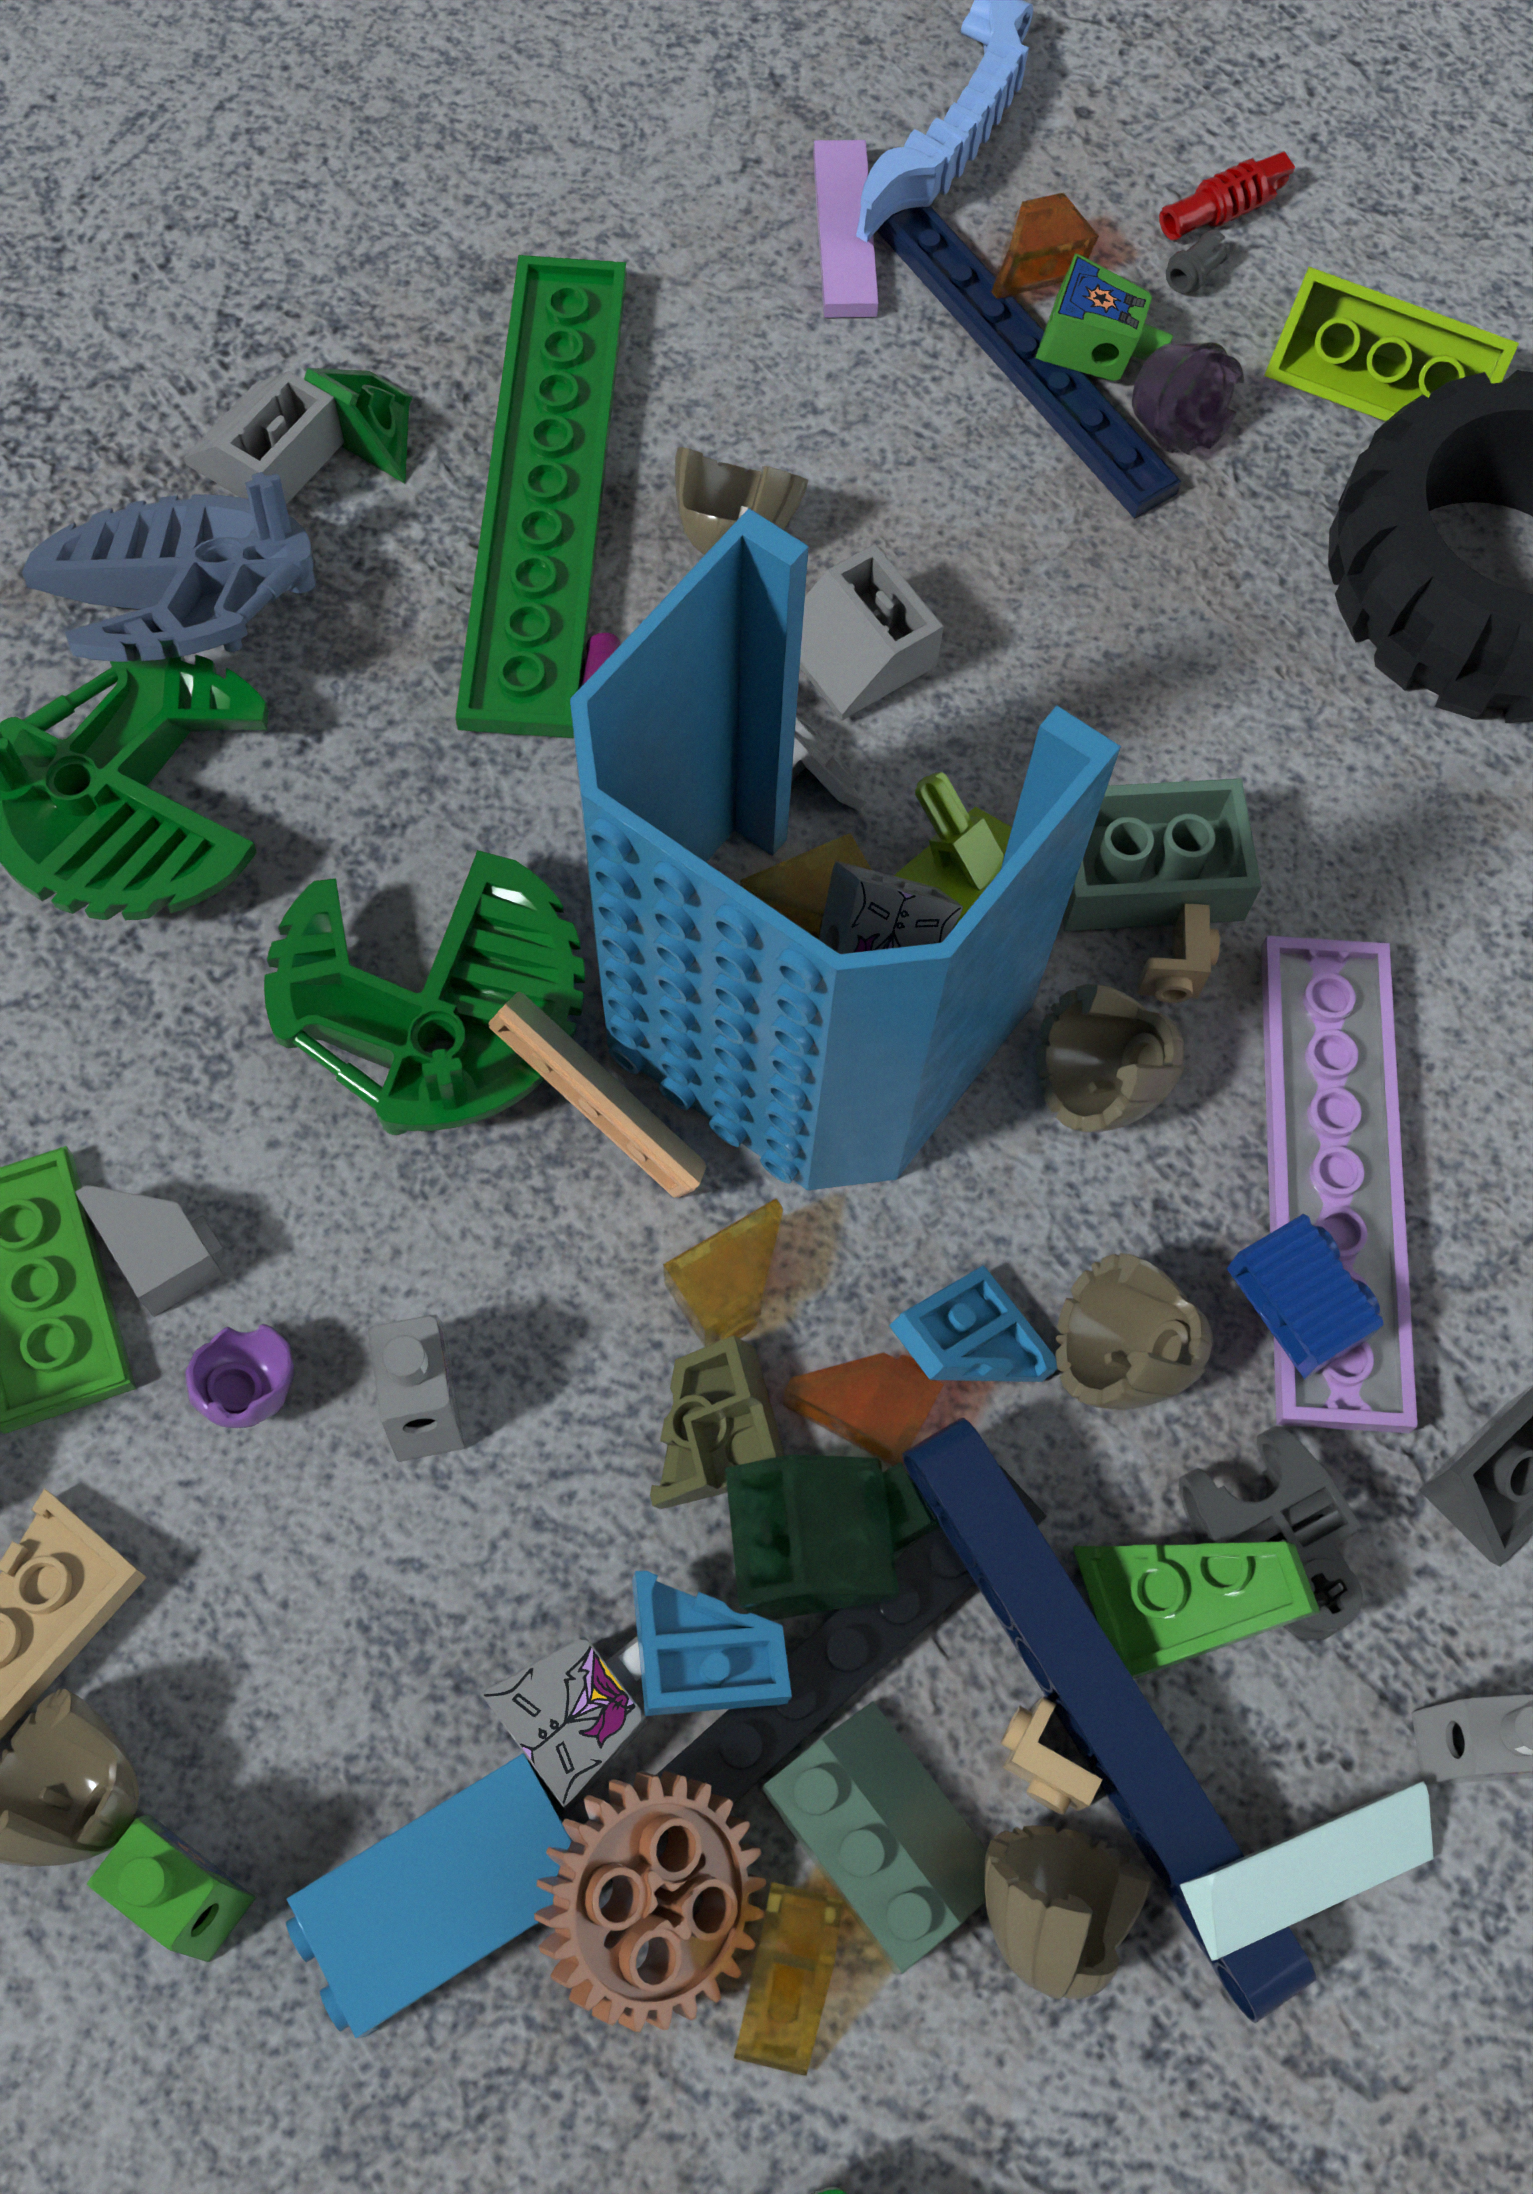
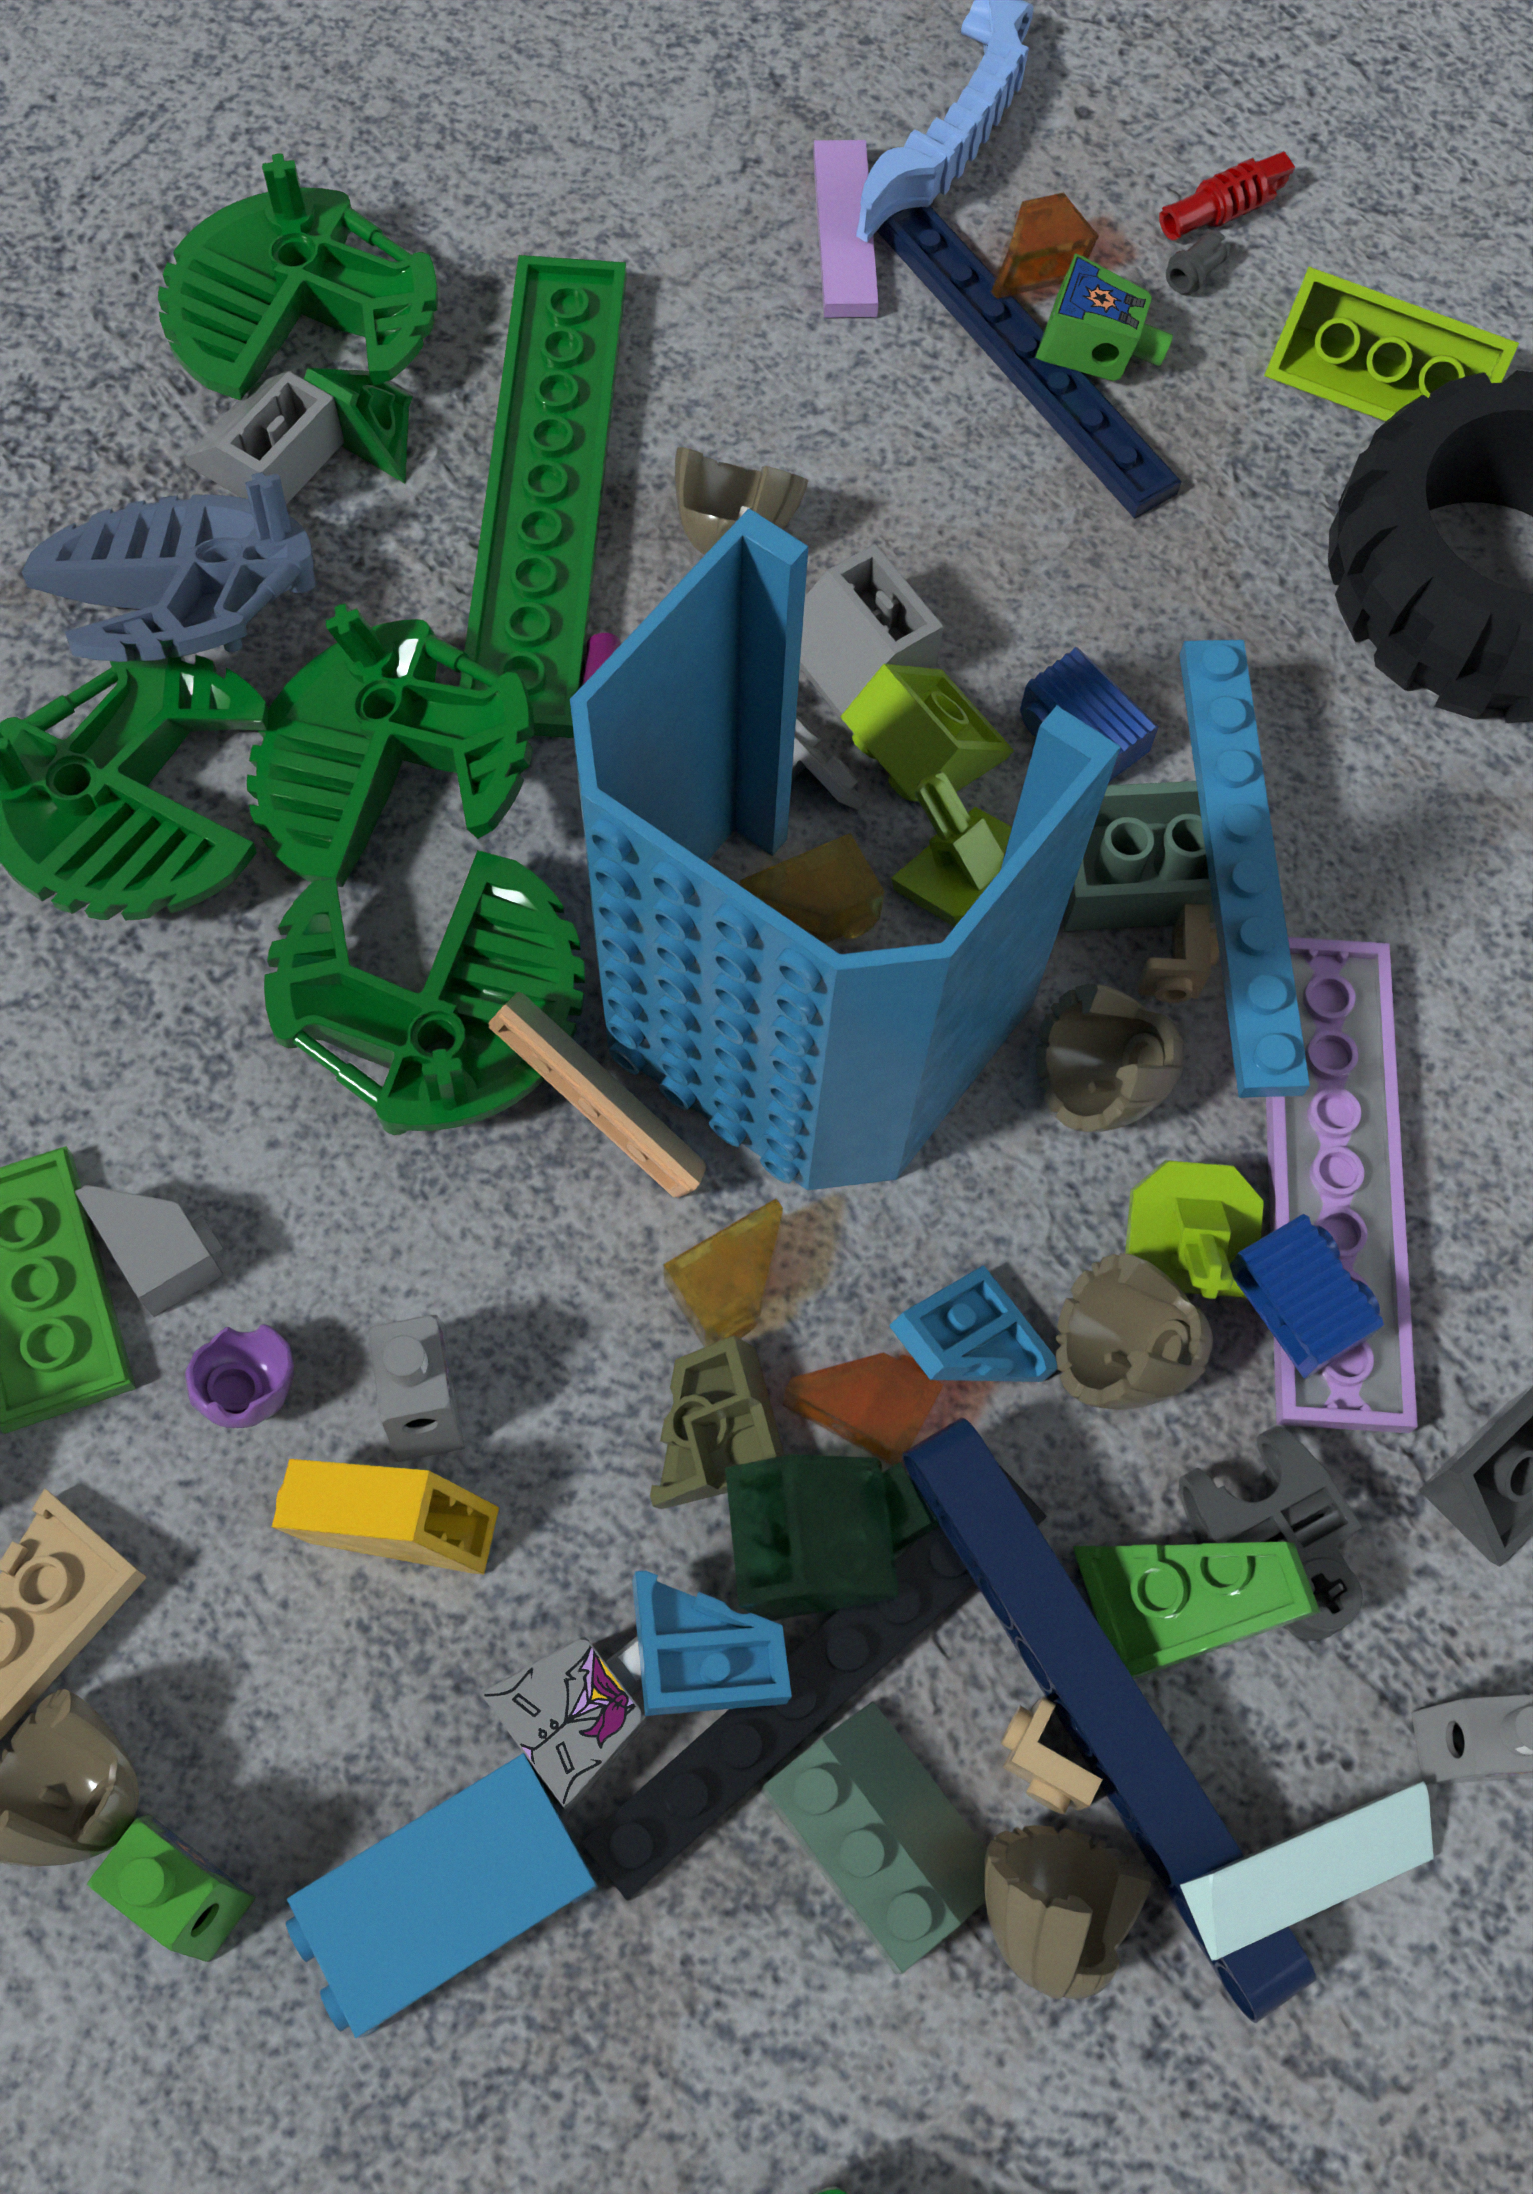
(285, 255): none -> green piece
(352, 722): none -> green piece
(386, 1513): none -> yellow slope
(650, 1900): nougat gear -> none
(789, 1979): clear yellow slope -> none
(883, 911): light grey torso -> none
(921, 726): none -> lime slope
(1093, 698): none -> blue brick
(1186, 395): clear purple cone -> none
(1194, 1223): none -> lime piece
(1243, 872): none -> dark azure plate

